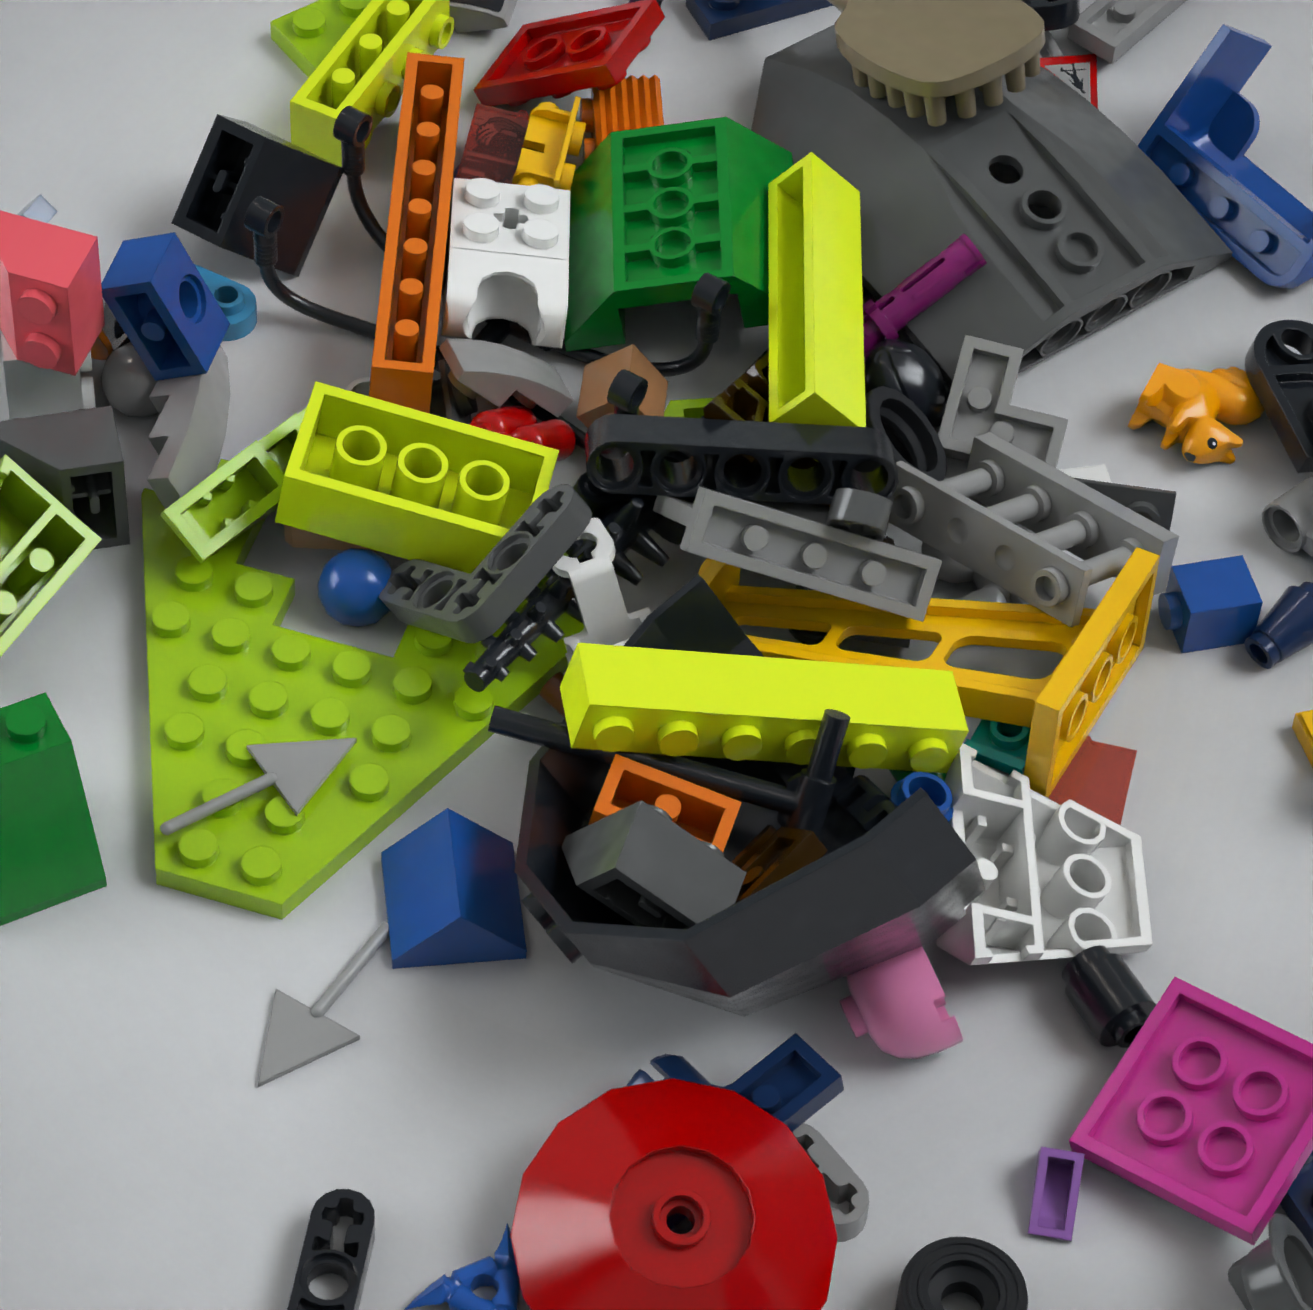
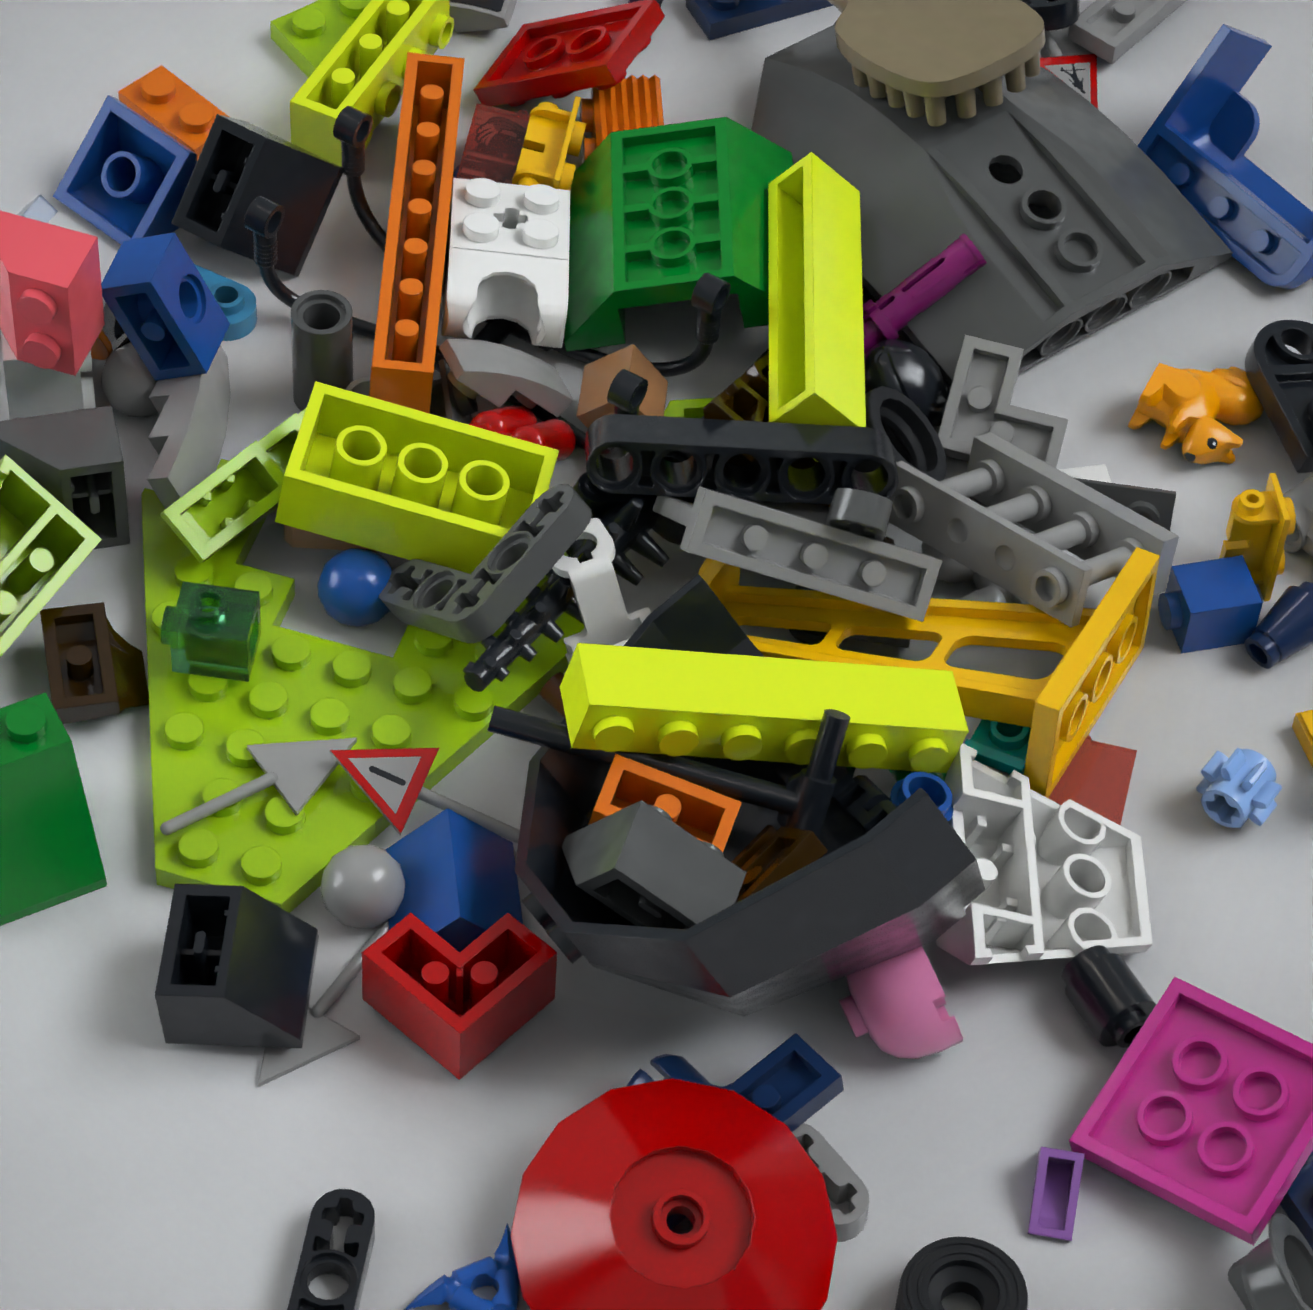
(90, 664): none -> dark brown slope
(127, 175): none -> blue slope
(172, 107): none -> orange plate
(213, 631): none -> clear green brick
(234, 970): none -> black slope
(320, 343): none -> dark grey pin
(362, 886): none -> light grey piece
(396, 779): none -> piece
(454, 1000): none -> red brick
(1238, 788): none -> light blue gear
(1259, 532): none -> yellow hinge

